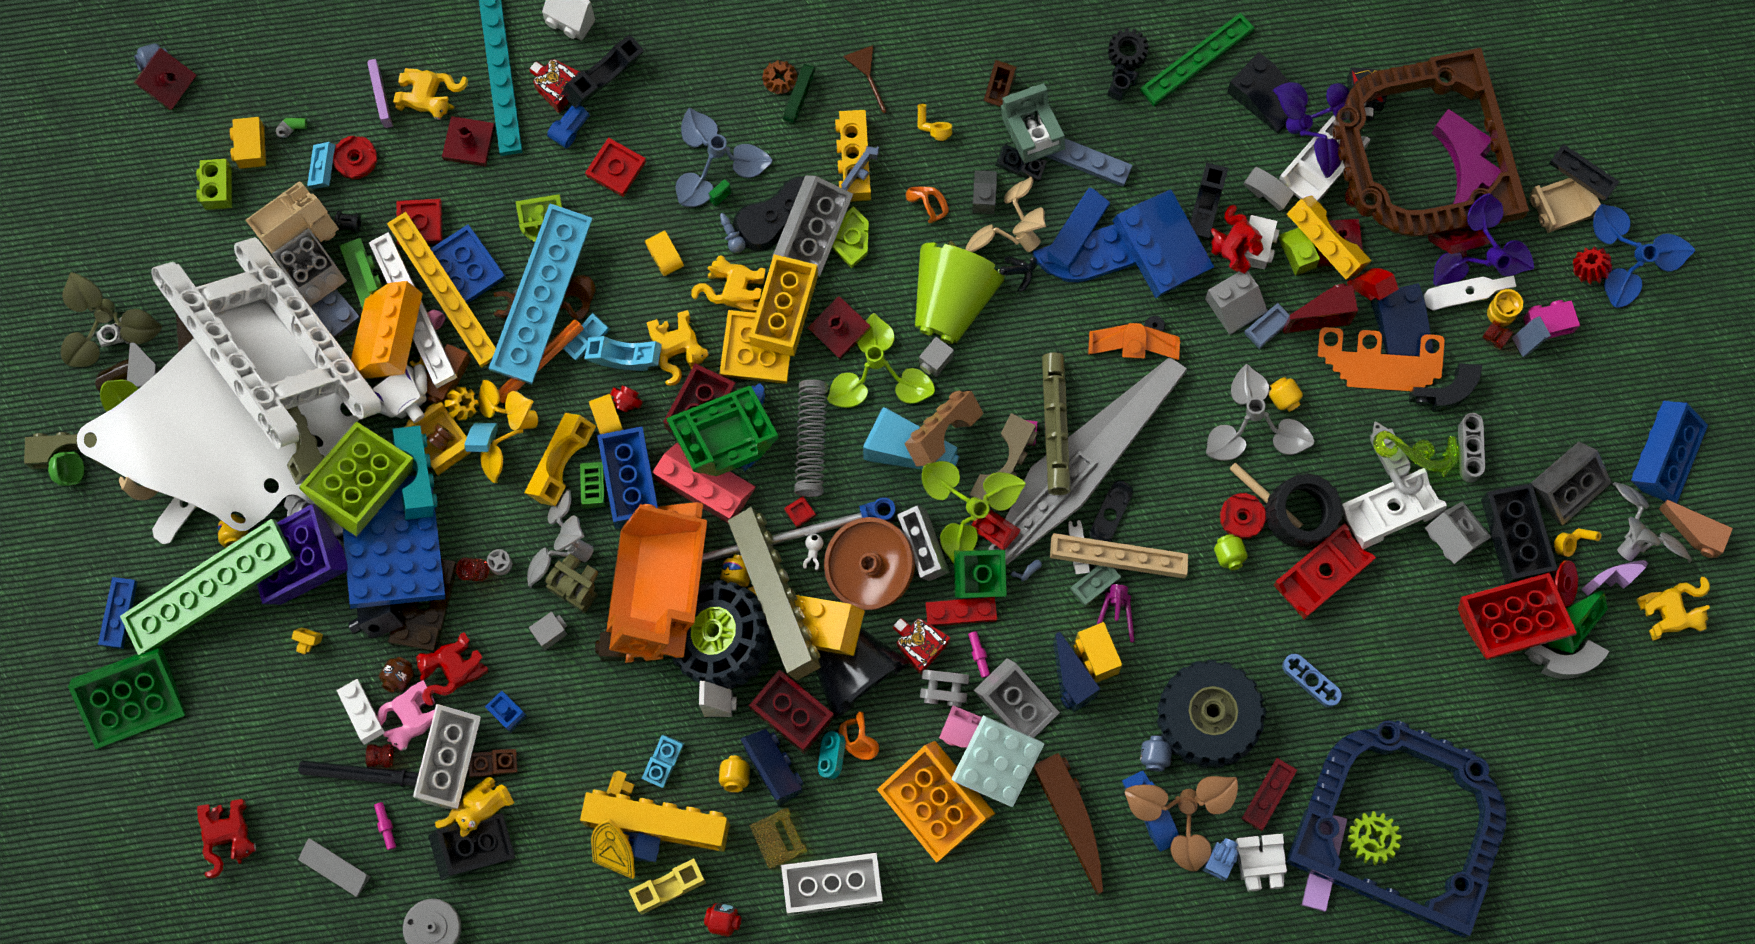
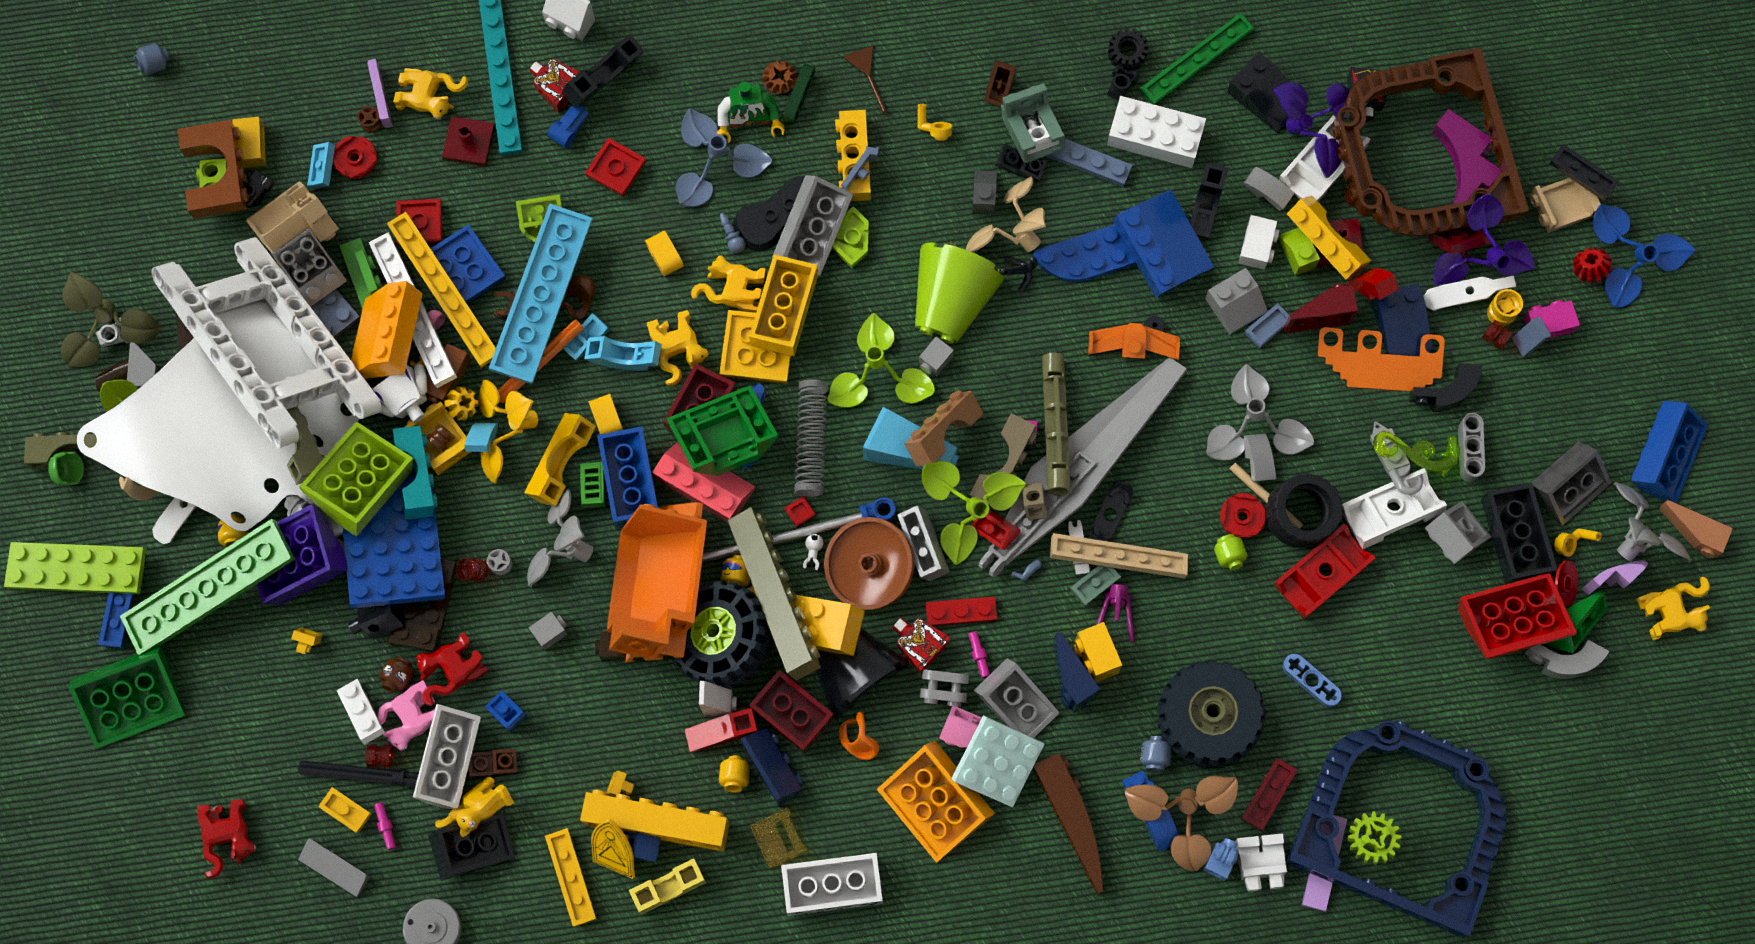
(75, 568): none -> lime plate
(165, 78): dark red tile -> none
(229, 192): none -> dark orange arch
(256, 188): none -> black plate
(288, 125): arm -> none
(344, 810): none -> yellow plate
(348, 221): black bush -> none
(366, 114): none -> reddish brown wheel
(570, 585): olive hips -> none
(570, 877): none -> yellow plate
(626, 398): red plate -> none
(663, 761): medium azure slope -> none
(719, 193): green tile -> none
(721, 730): none -> slope
(722, 919): red head -> none
(747, 107): none -> torso
(831, 754): teal plate -> none
(839, 327): dark red tile -> none
(917, 193): orange piece -> none
(979, 573): green slope -> none
(1035, 501): none -> dark tan leg
(1077, 228): blue slope -> none
(1156, 132): none -> white brick
(1238, 242): red animal -> none
(1261, 457): none -> light grey slope
(1285, 394): yellow head -> none

